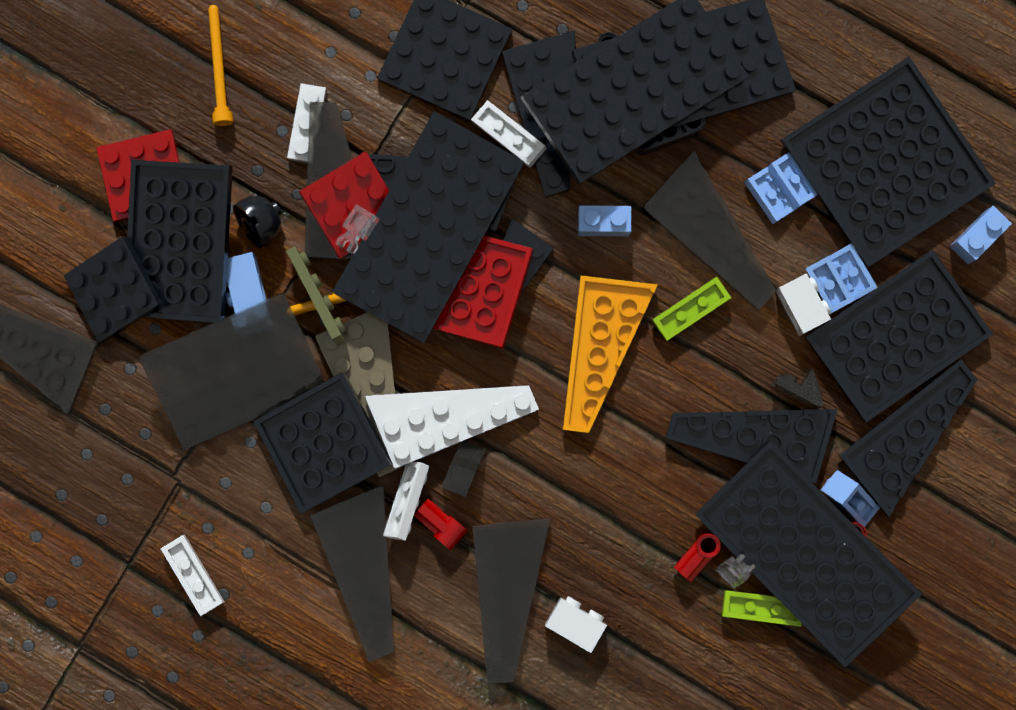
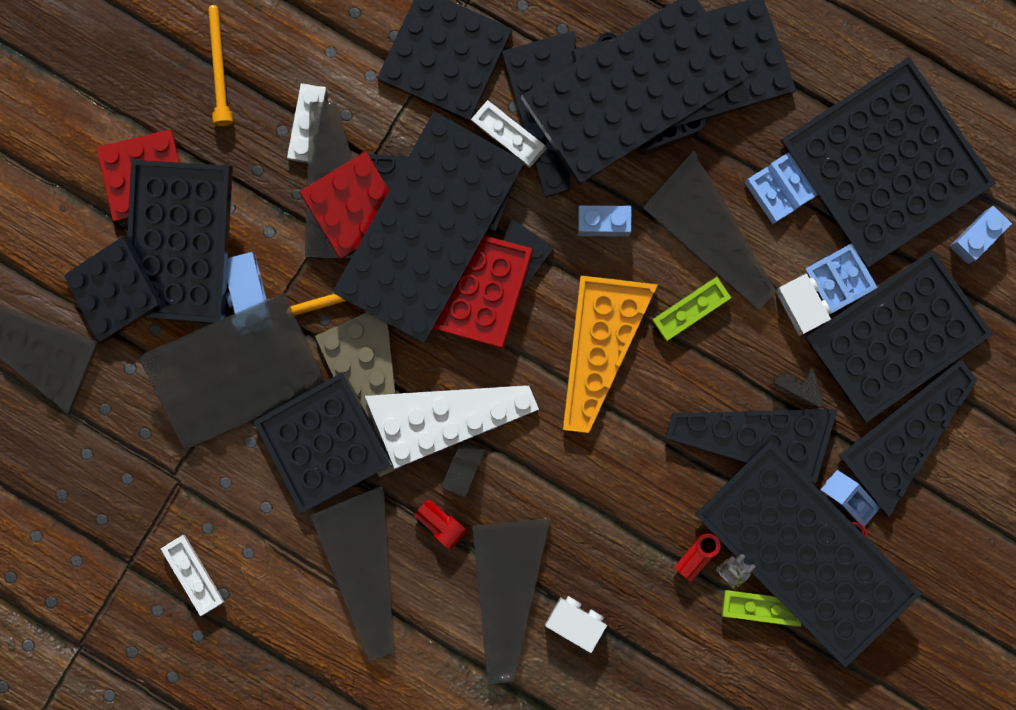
(259, 218): black cylinder -> none
(322, 304): olive plate -> none
(358, 225): clear plate -> none
(406, 501): white plate -> none

